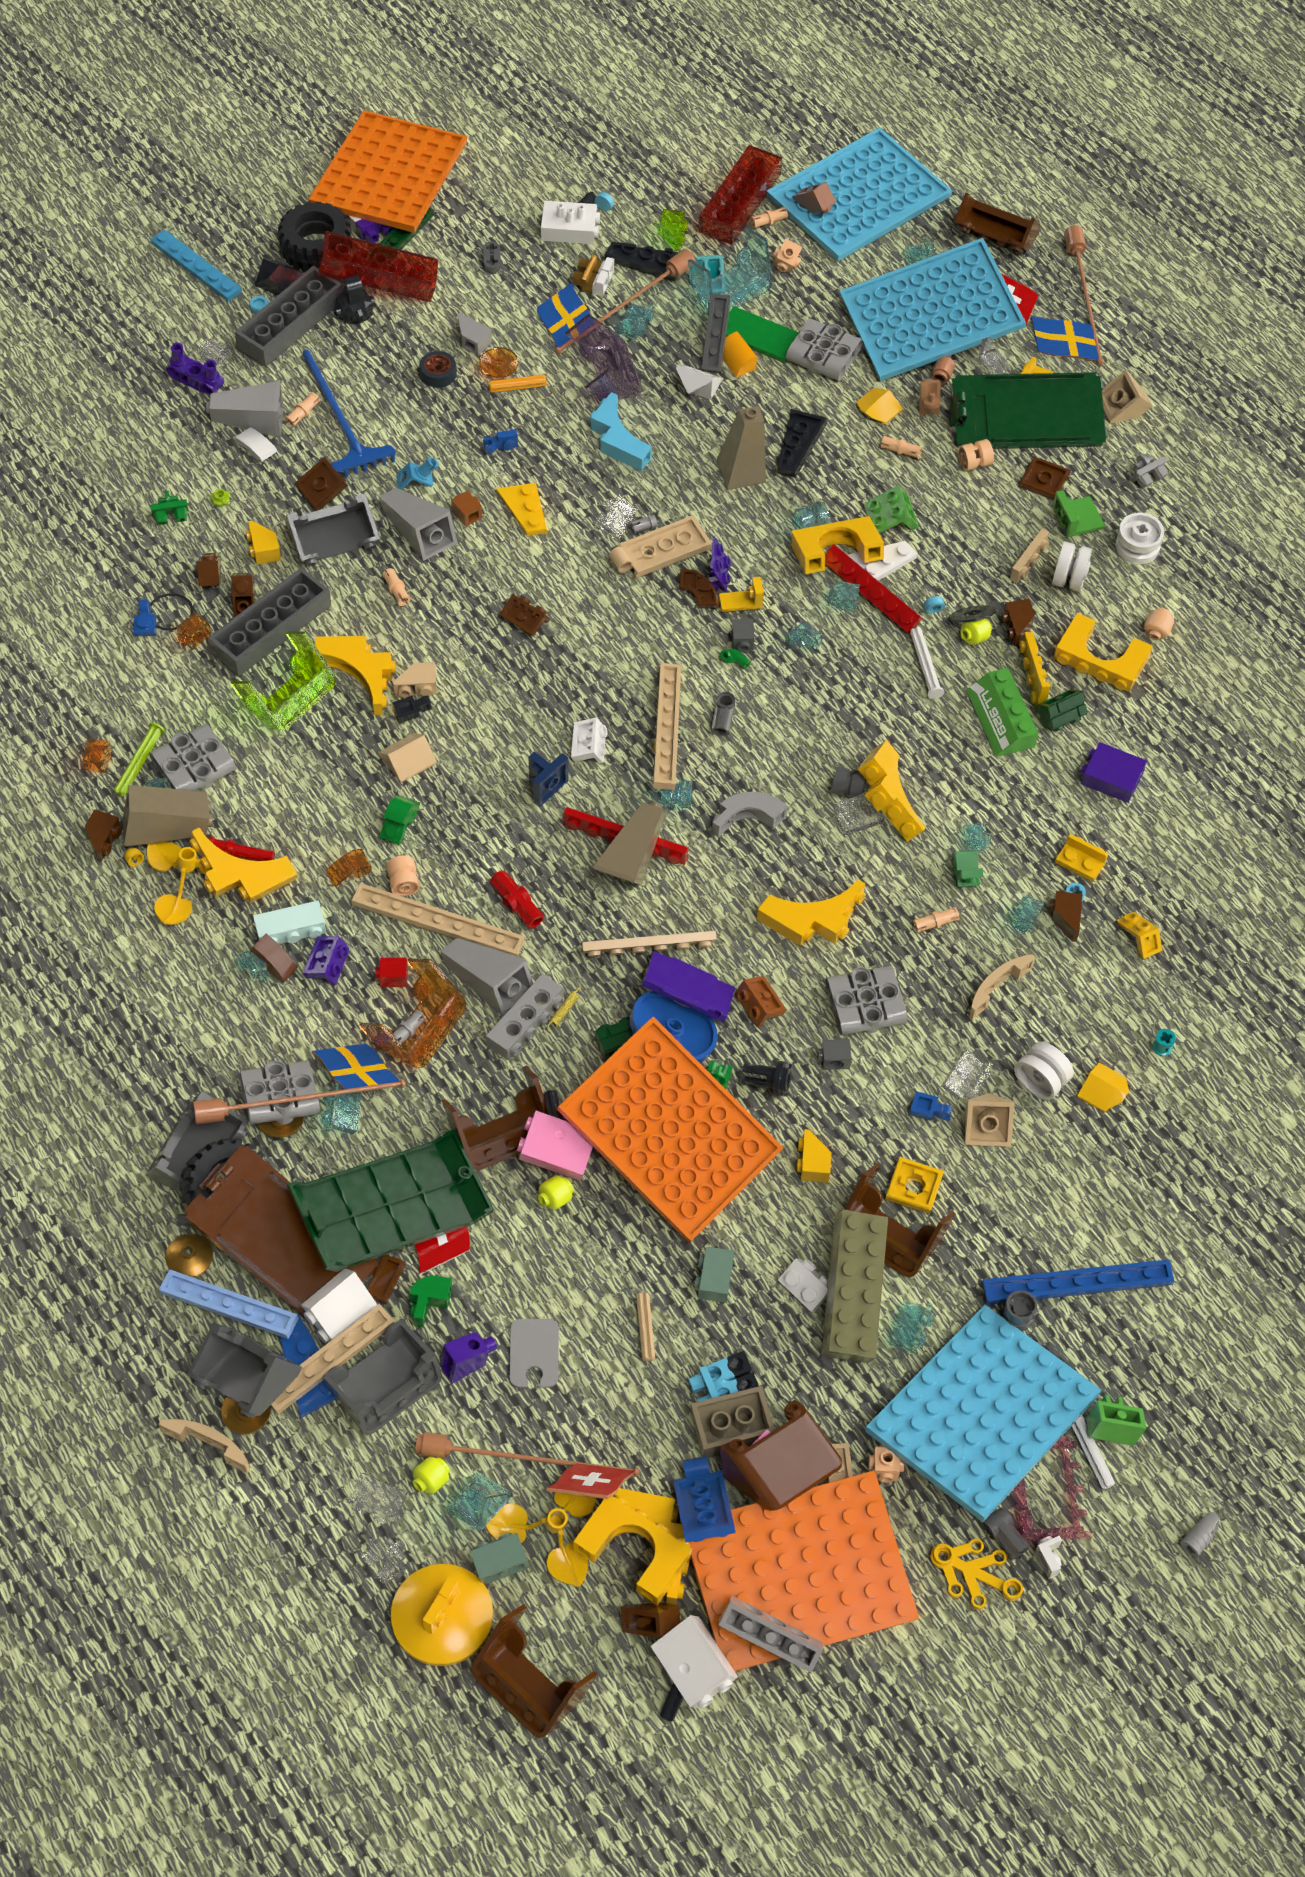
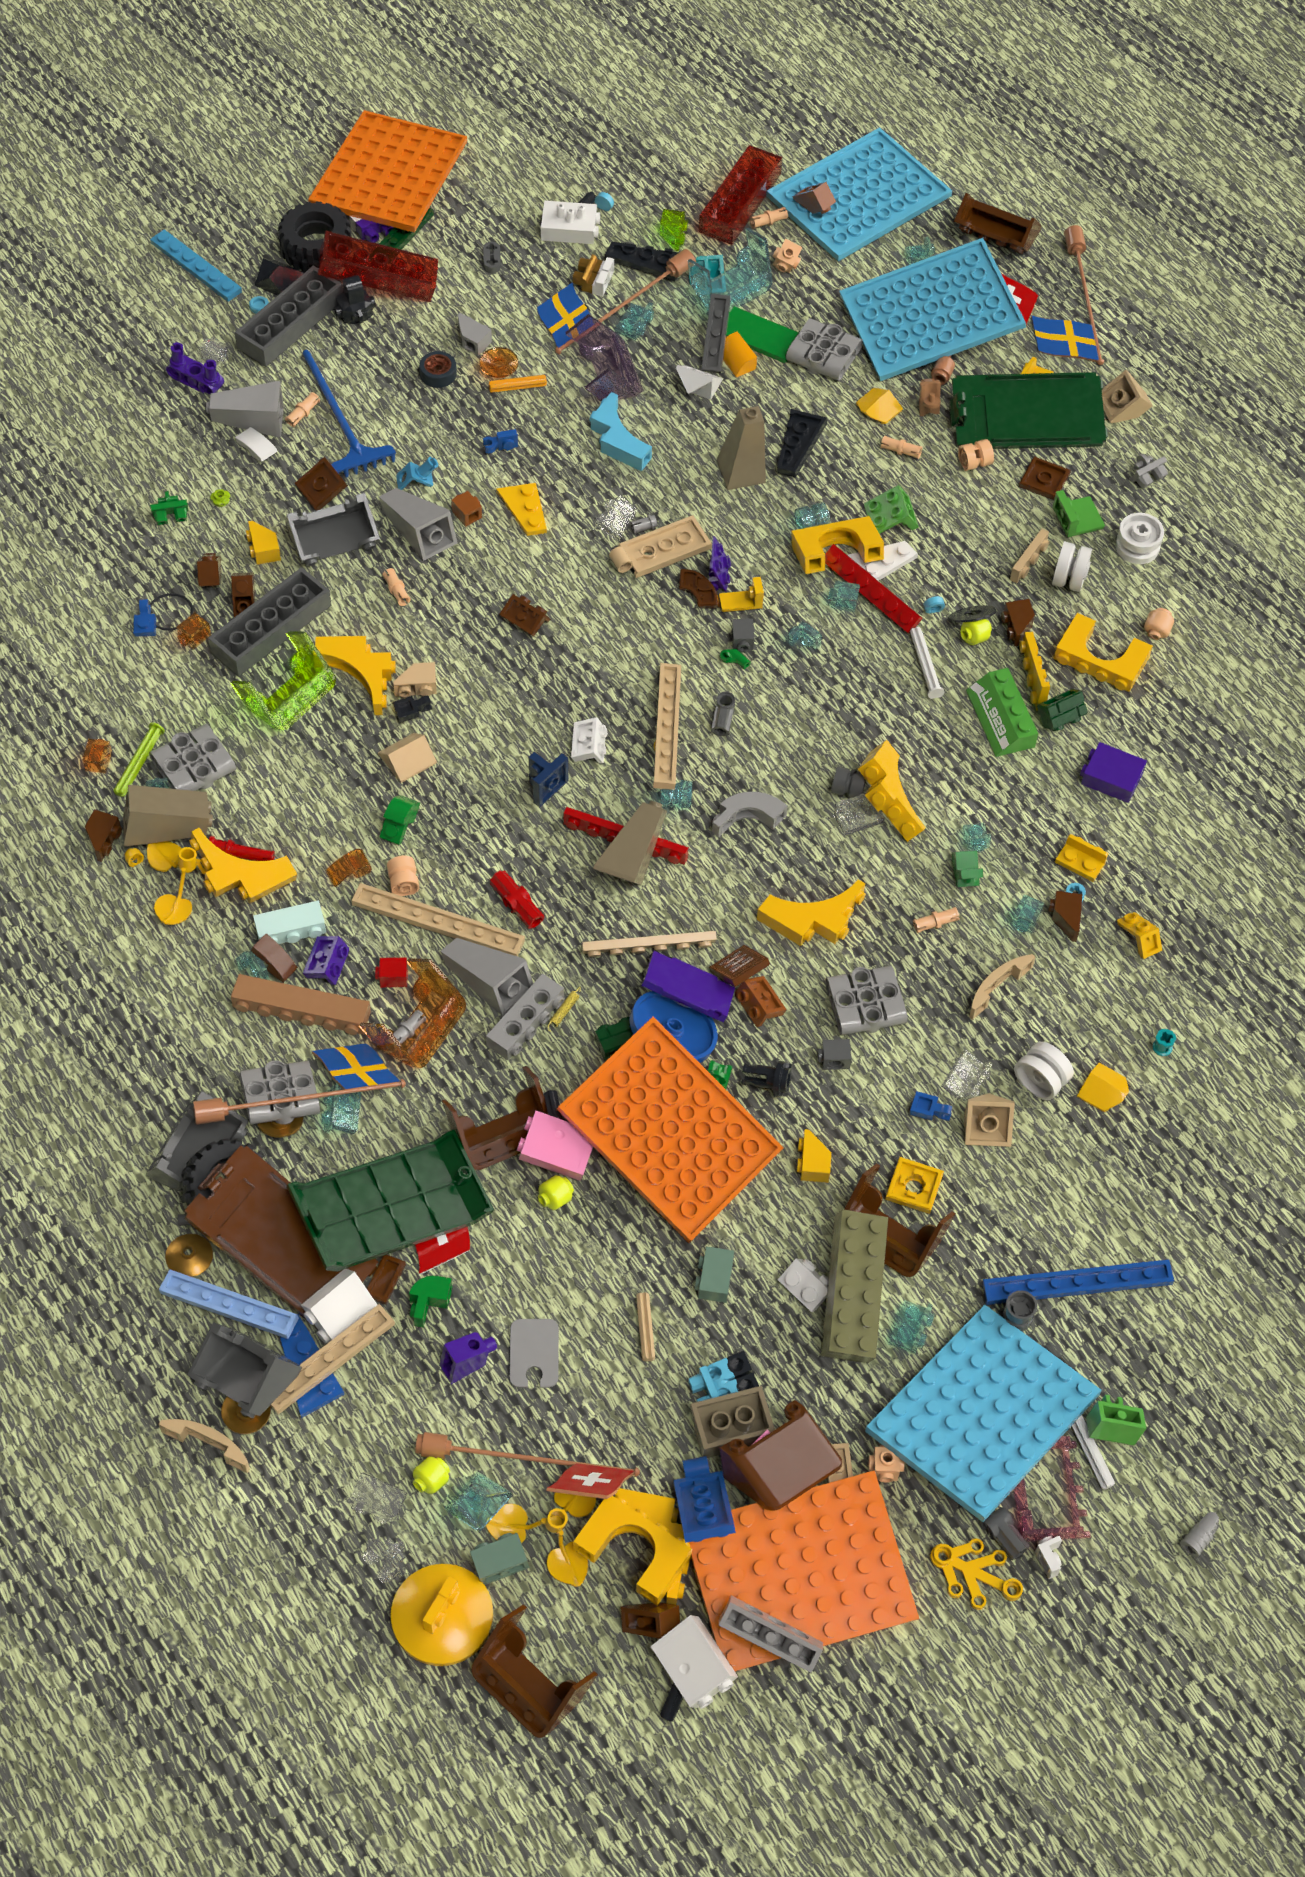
(300, 1004): none -> medium nougat brick
(386, 1379): dark grey windscreen -> none
(739, 965): none -> reddish brown tile
(993, 358): clear bracket -> none

